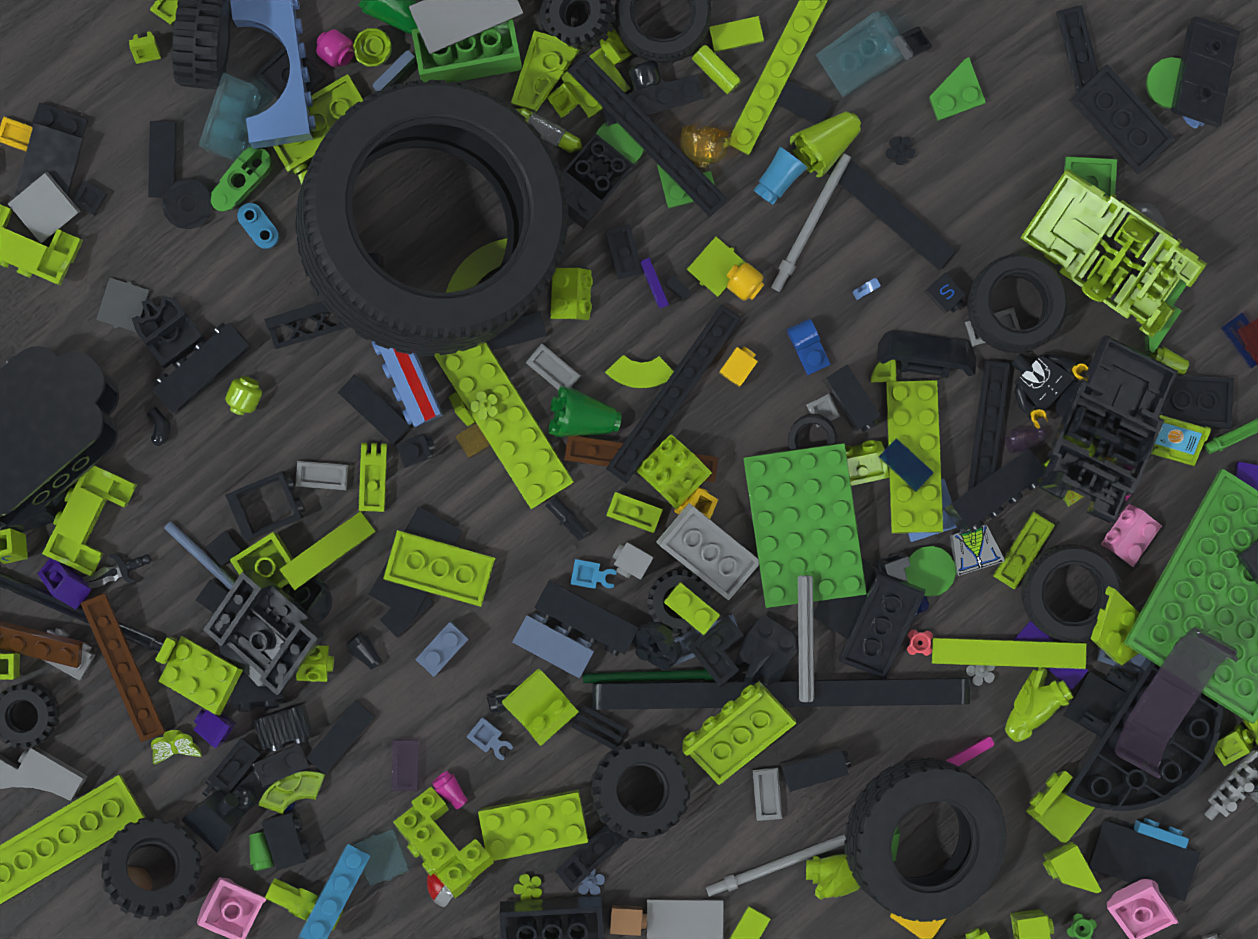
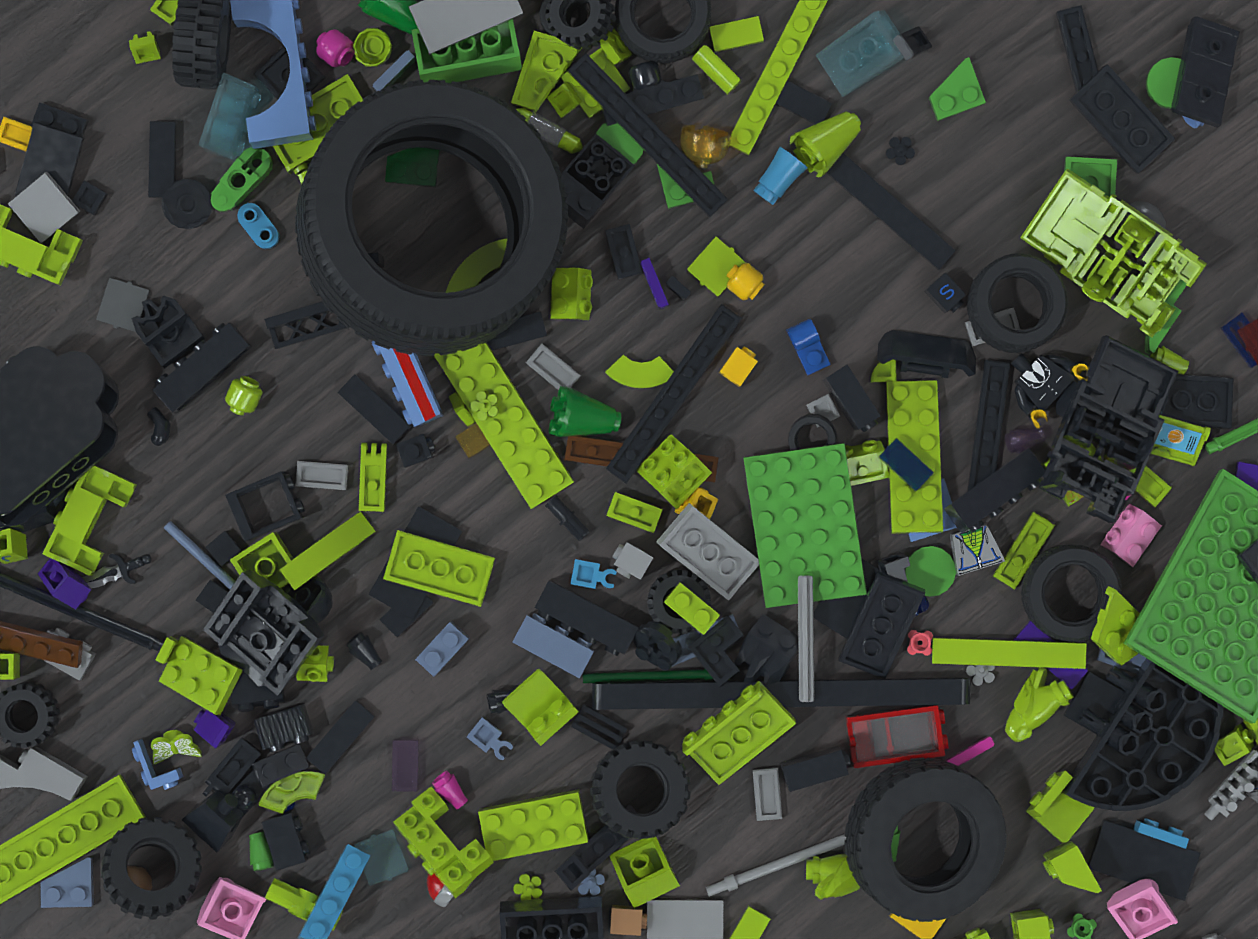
(69, 887): none -> sand blue wing
(123, 667): reddish brown plate -> none
(149, 777): none -> medium blue bracket
(413, 167): none -> dark green wing
(644, 871): none -> lime slope
(787, 266): light grey bar -> none
(866, 288): medium blue tile -> none
(896, 735): none -> clear door
(1151, 487): none -> lime tile
(1170, 698): clear purple windscreen -> none

